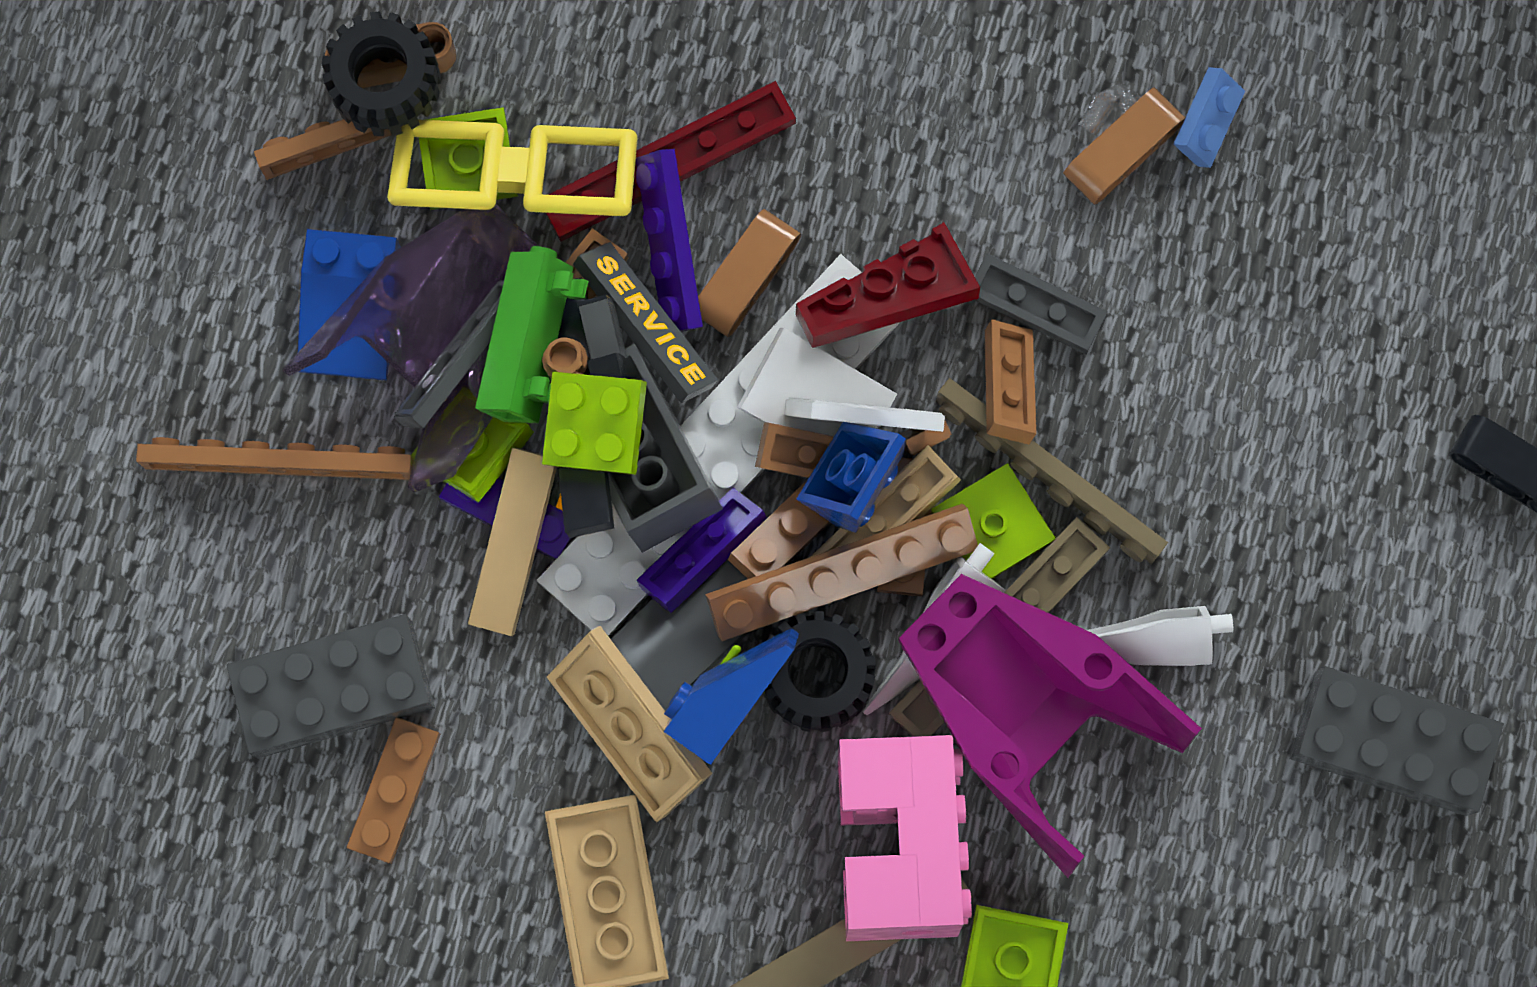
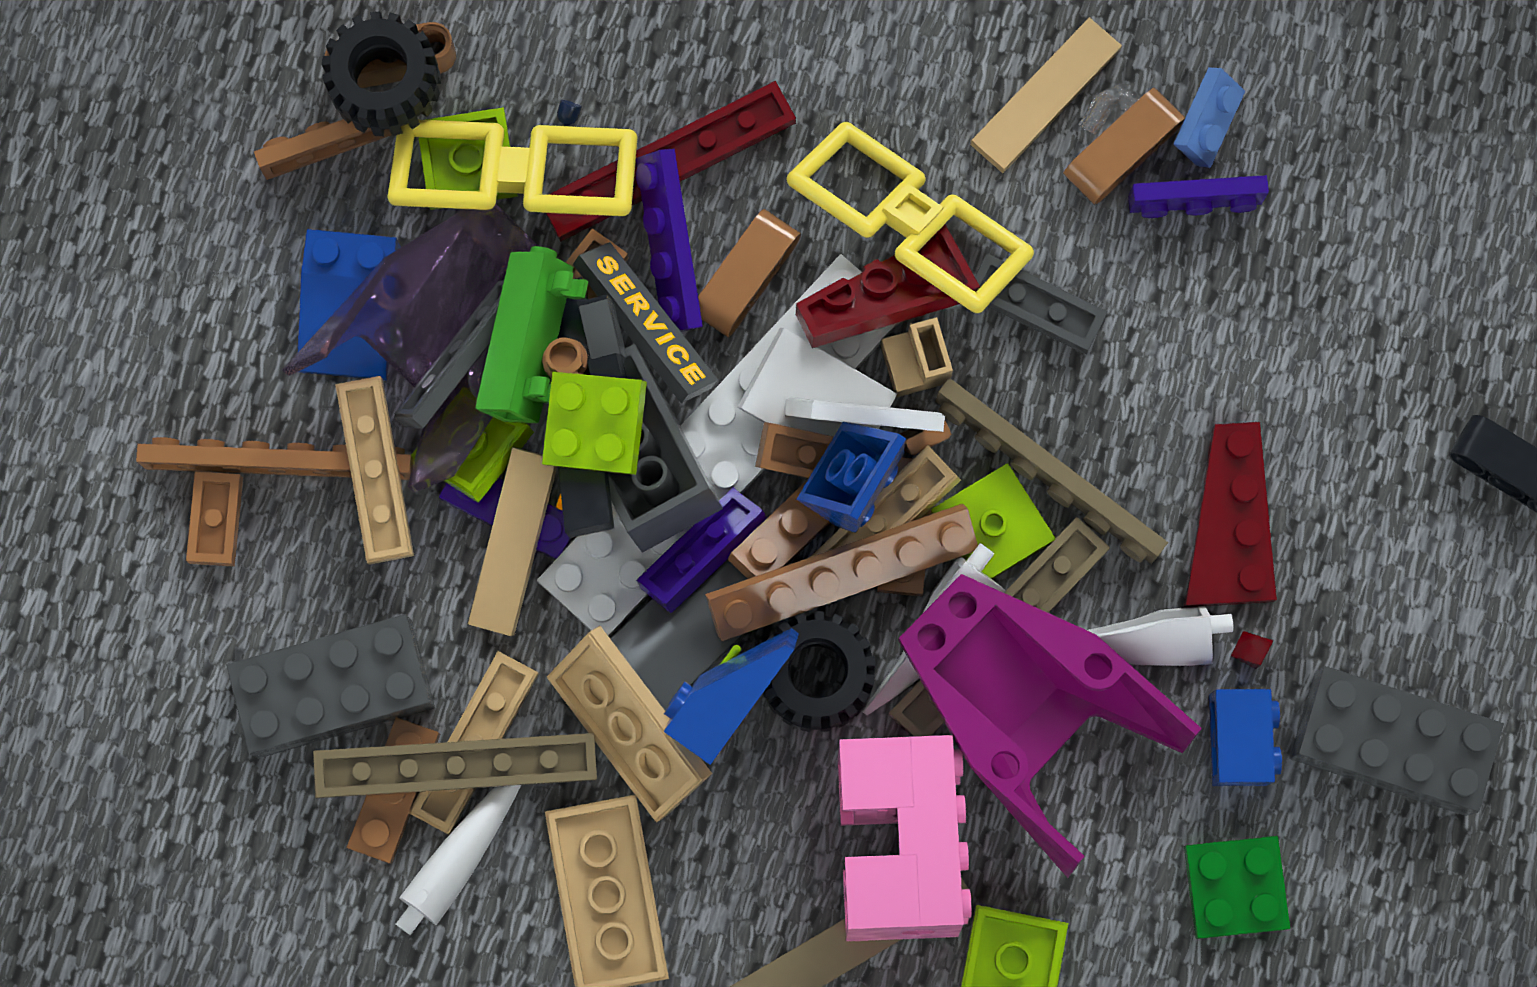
(214, 519): none -> medium nougat plate
(374, 470): none -> tan tile
(454, 765): none -> dark tan plate
(455, 860): none -> white piece
(485, 718): none -> tan tile
(568, 112): none -> dark blue piece
(911, 215): none -> light yellow bar
(917, 358): none -> tan piece
(1010, 382): medium nougat plate -> none
(1046, 95): none -> tan tile
(1198, 196): none -> dark purple plate
(1233, 530): none -> dark red wing
(1236, 887): none -> green plate
(1243, 737): none -> blue brick
(1251, 649): none -> dark red piece

